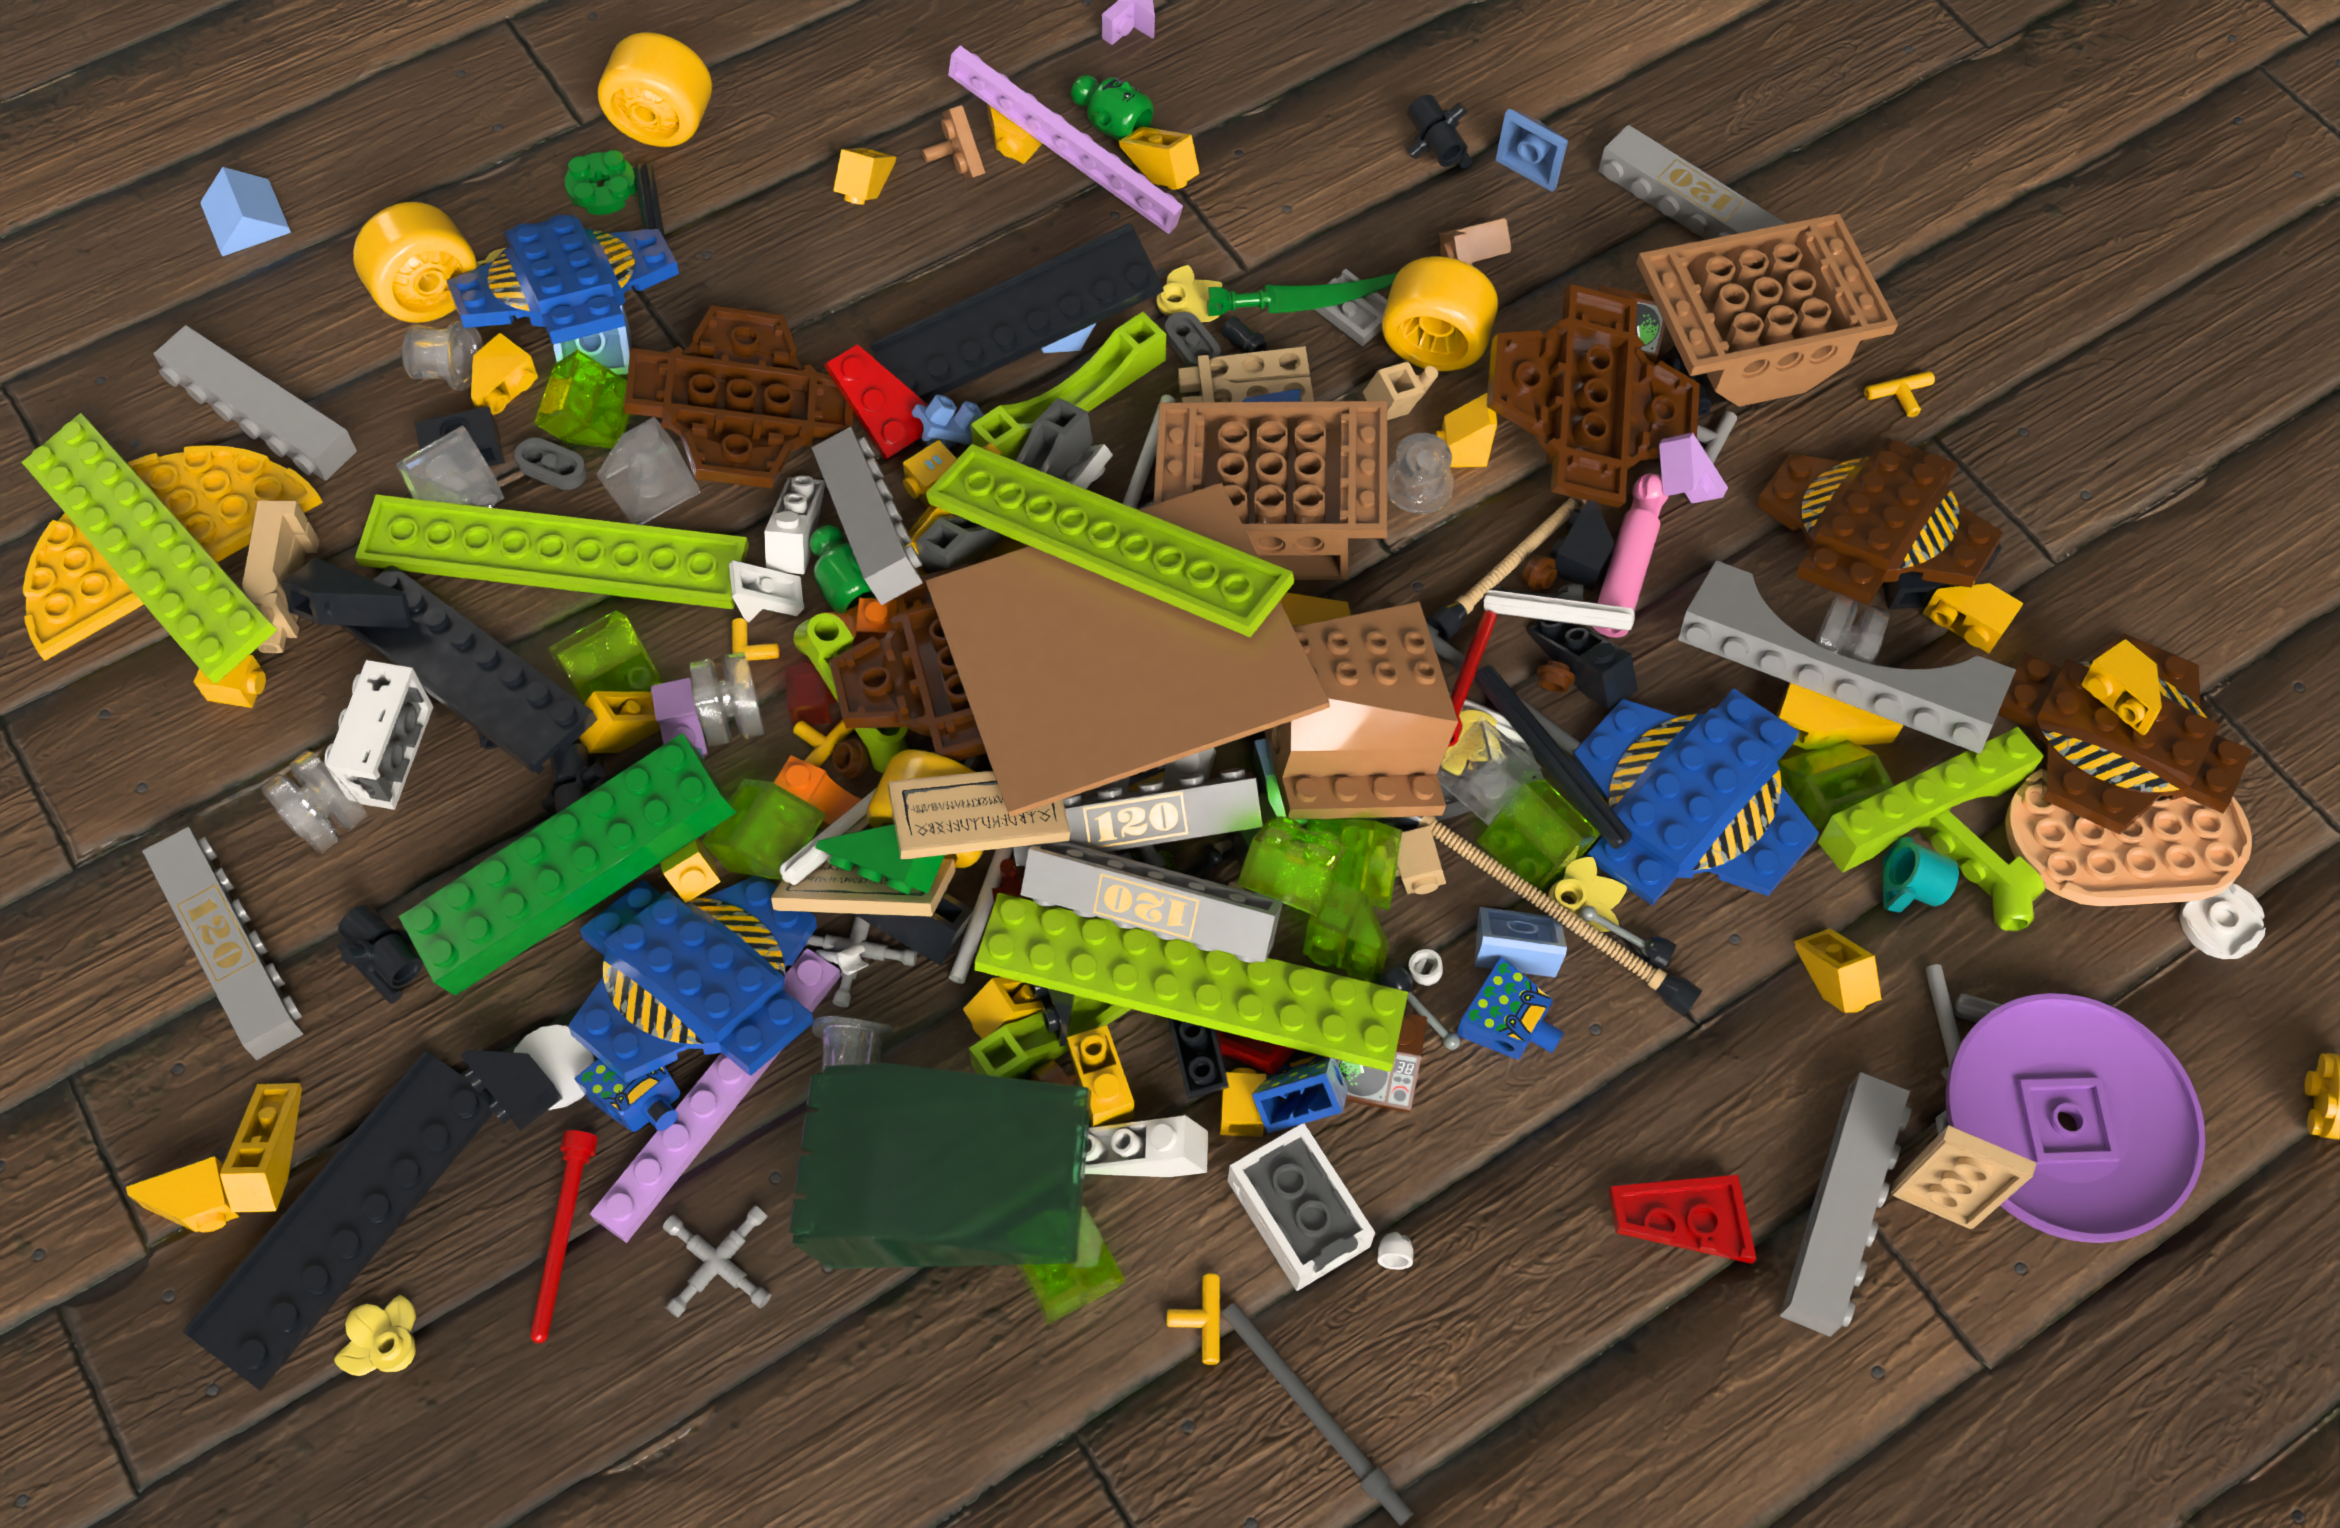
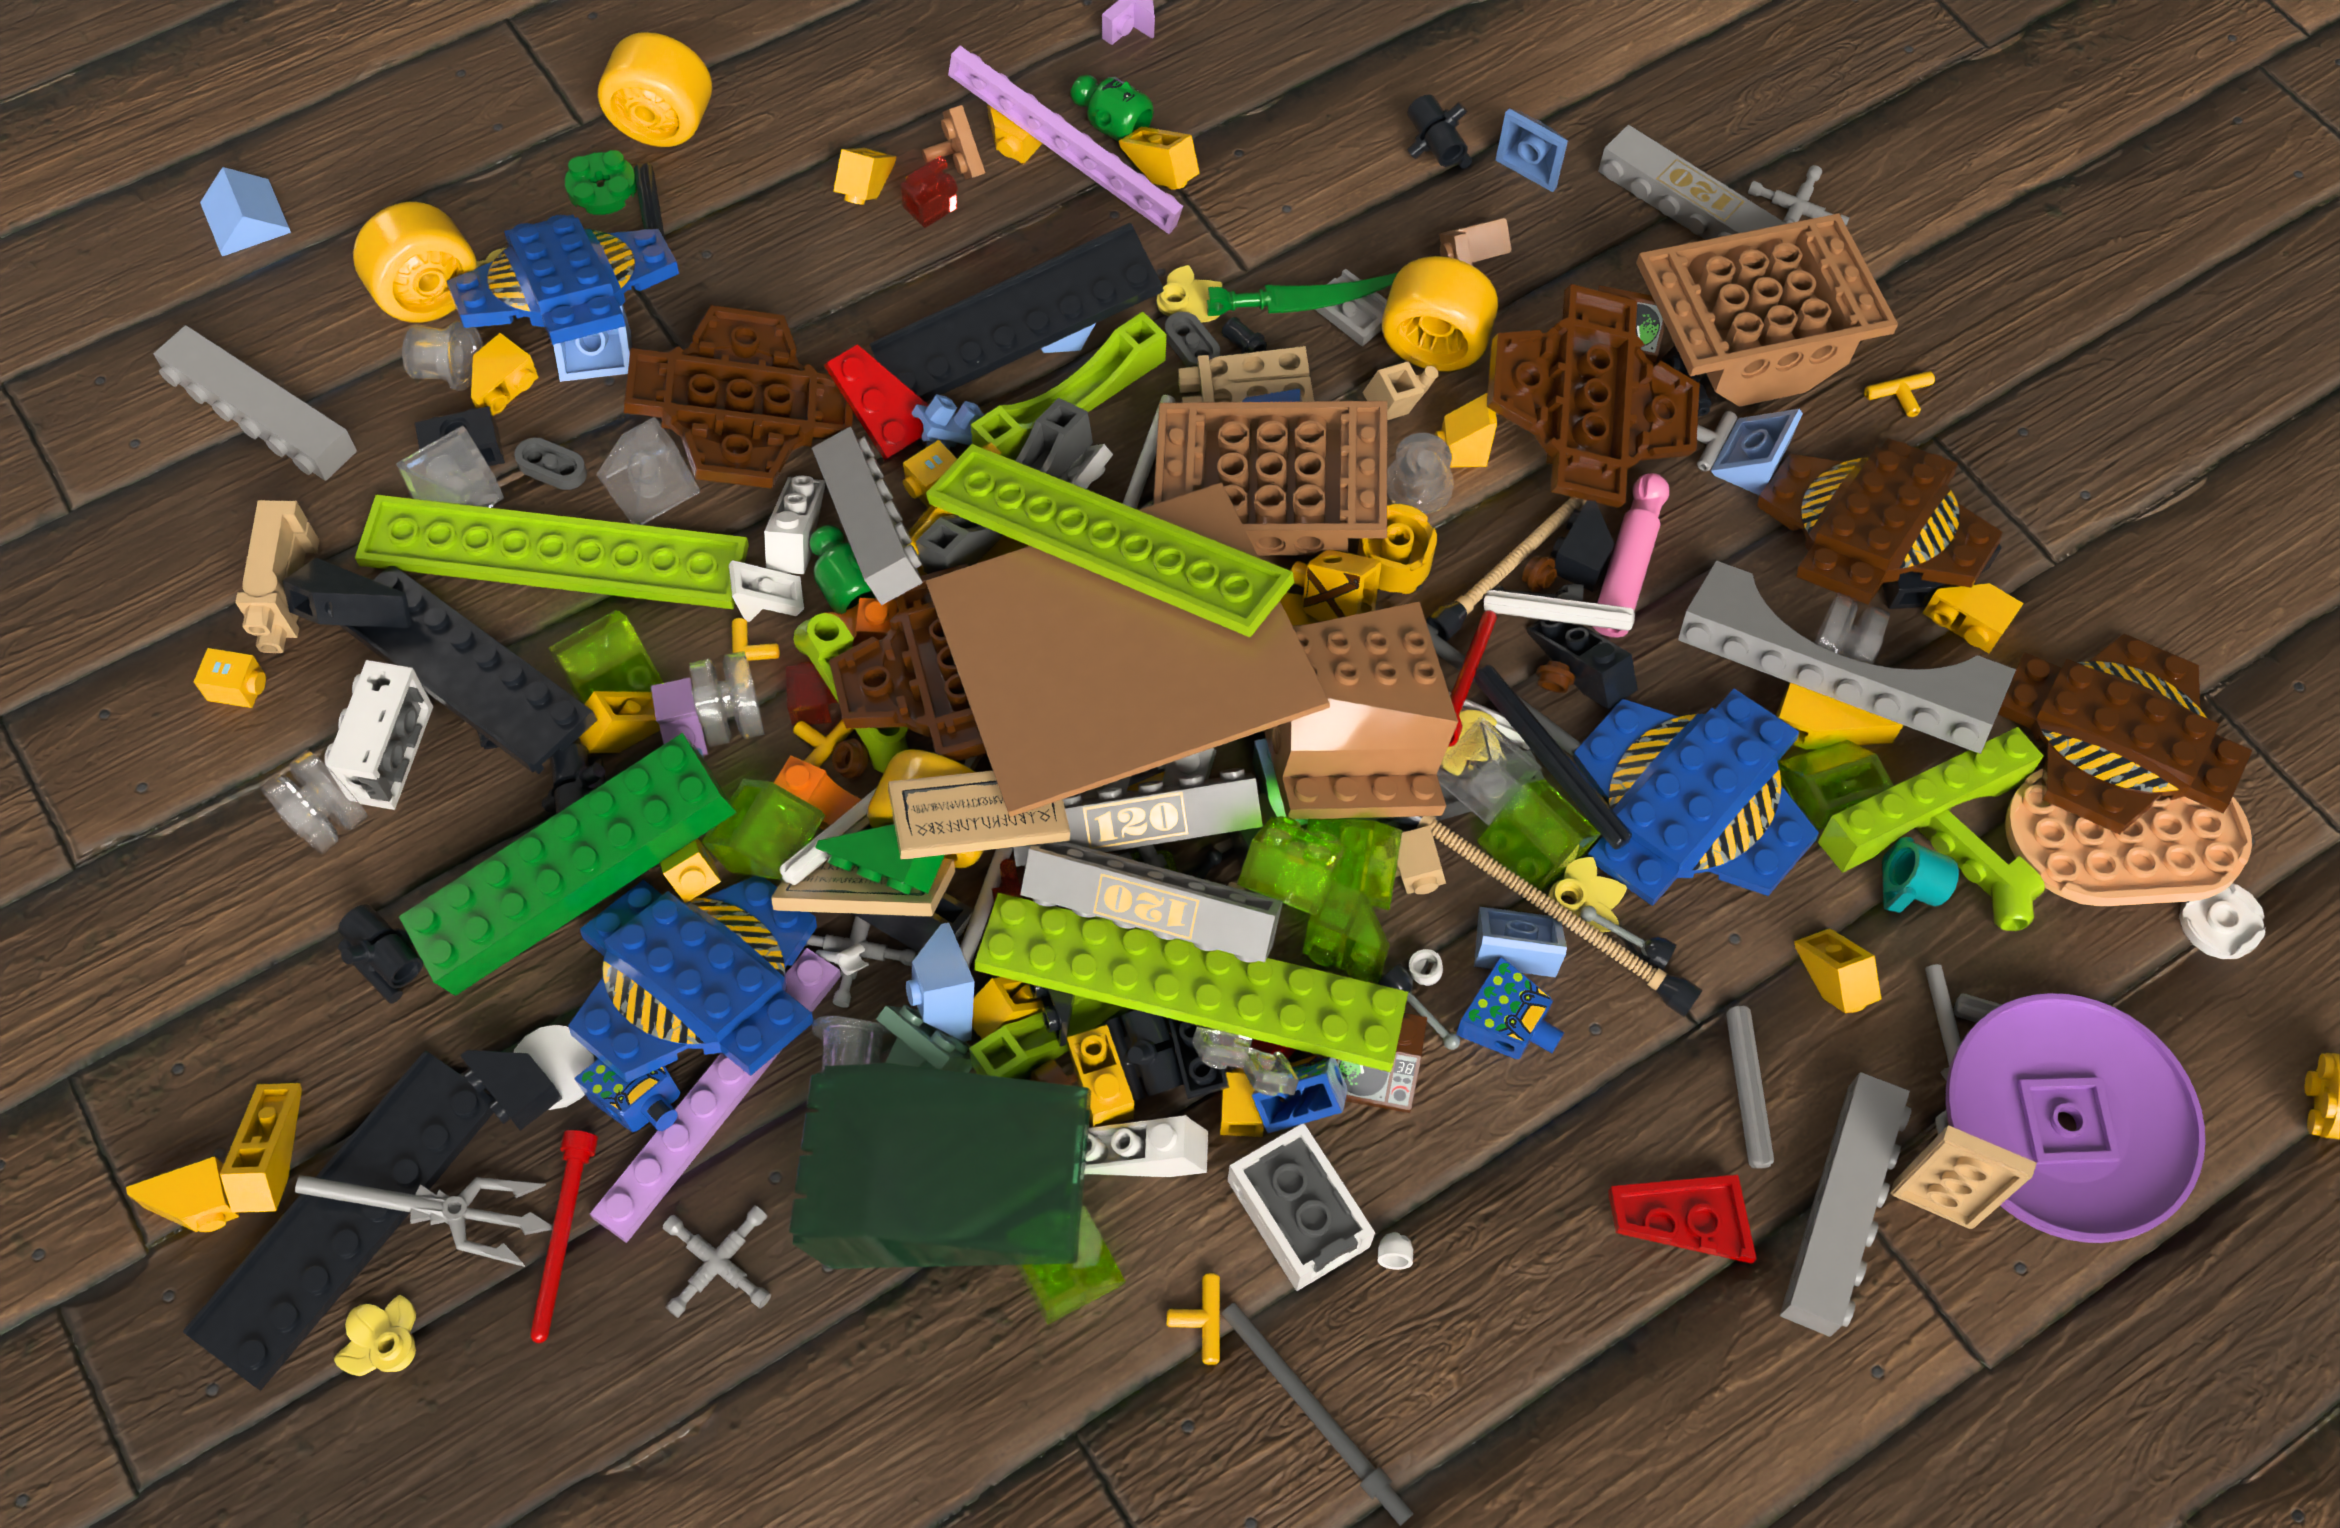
(149, 548): lime plate -> none
(209, 491): yellow plate -> none
(223, 942): light grey brick -> none
(439, 1208): none -> light grey piece
(584, 403): clear neon green slope -> none
(921, 1043): none -> sand green plate
(929, 192): none -> clear red brick
(943, 985): none -> light blue slope
(1145, 1053): none -> black pin
(1264, 1071): none -> clear plate
(1338, 584): none -> yellow torso
(1406, 550): none -> yellow brick
(1689, 470): lavender slope -> none
(1750, 1087): none -> light grey axle
(1756, 449): none -> light blue slope
(1798, 204): none -> light grey piece
(2127, 685): yellow slope -> none

